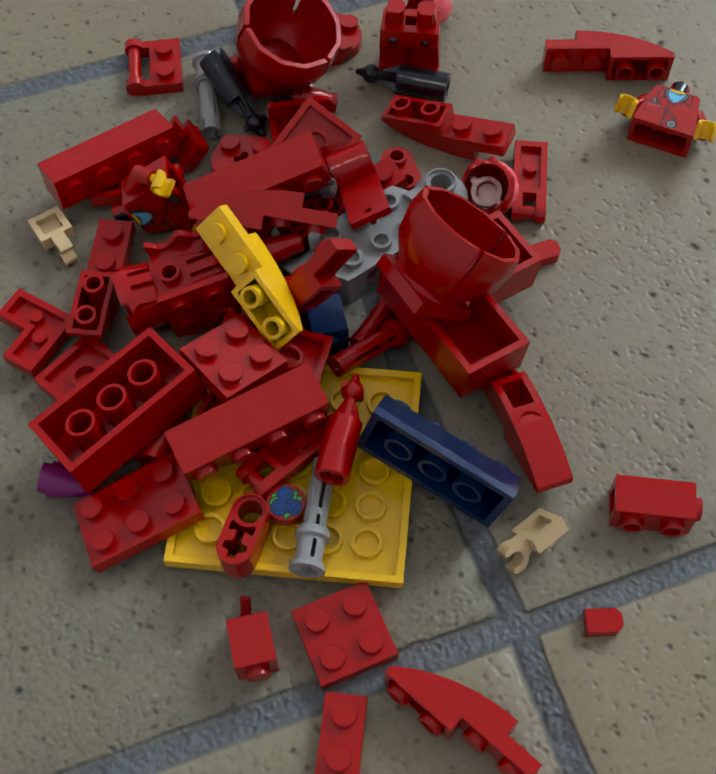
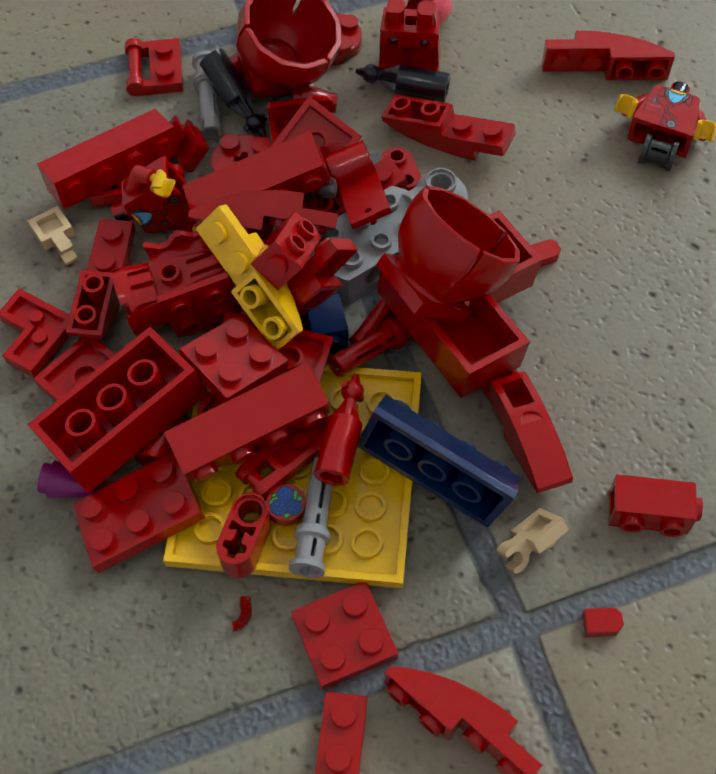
(252, 647): red brick -> none
(286, 250): none -> red brick
(491, 185): red hair -> none
(531, 172): red plate -> none
(658, 152): none -> pearl dark grey bush

